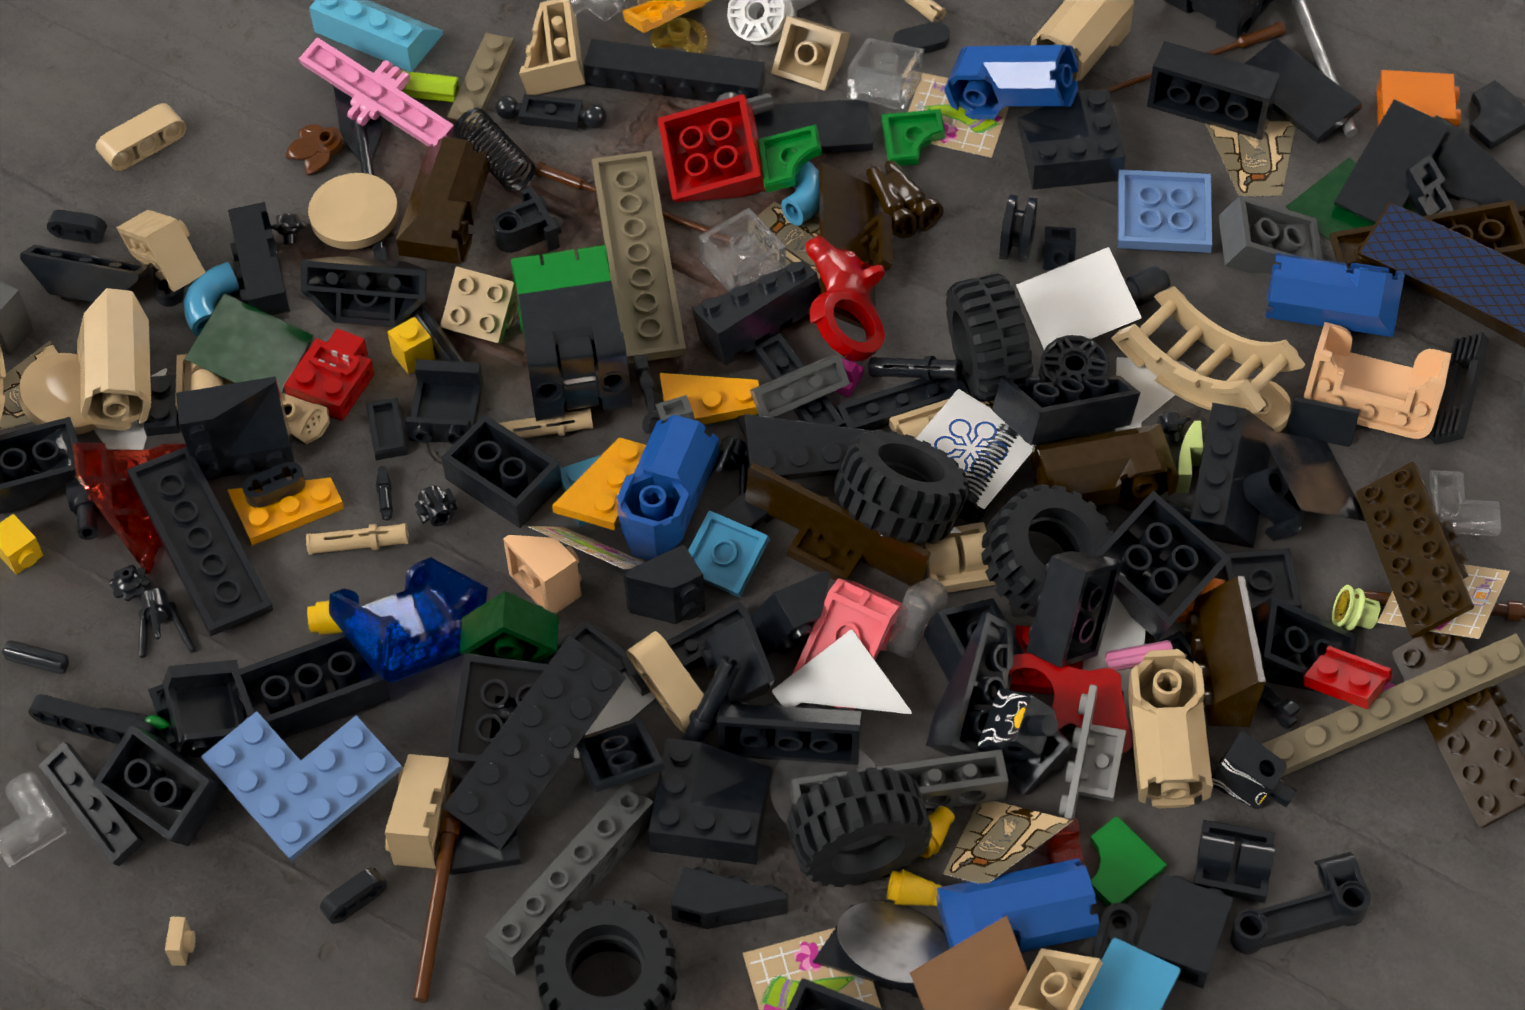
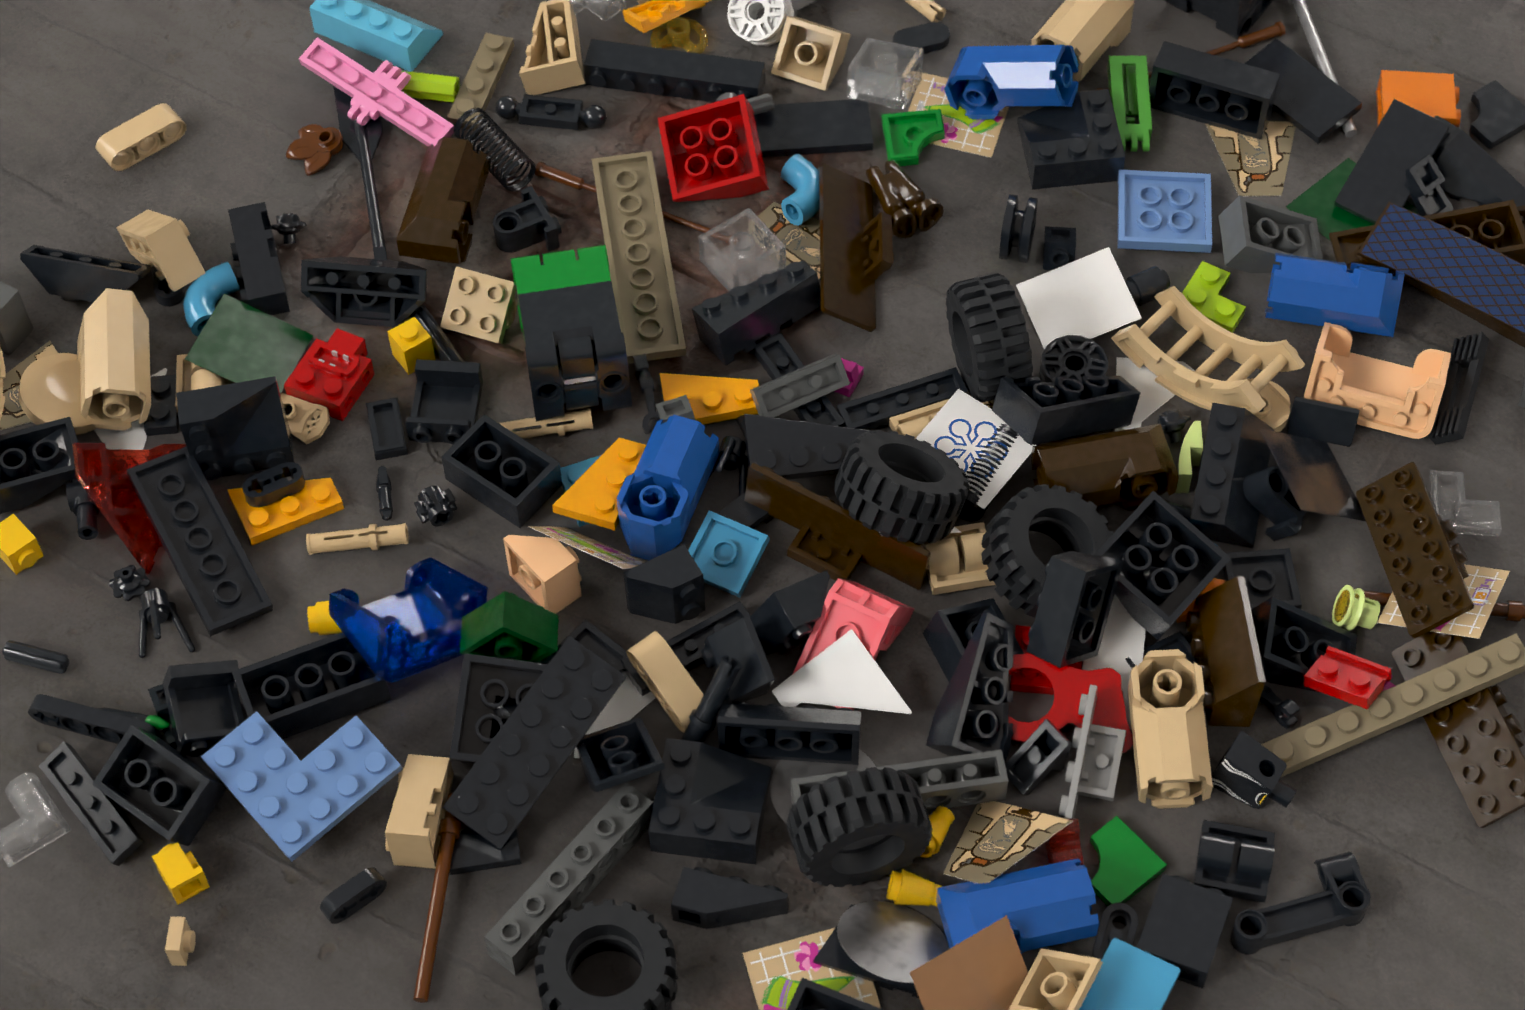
(77, 226): black beam -> none
(180, 872): none -> yellow brick
(353, 211): tan piece -> none
(785, 155): green tile -> none
(847, 287): red animal -> none
(917, 607): clear brick -> none
(948, 368): black pin -> none
(1017, 726): black torso -> none
(1131, 97): none -> bright green hinge
(1133, 656): bright pink axle -> none
(1204, 294): none -> lime plate

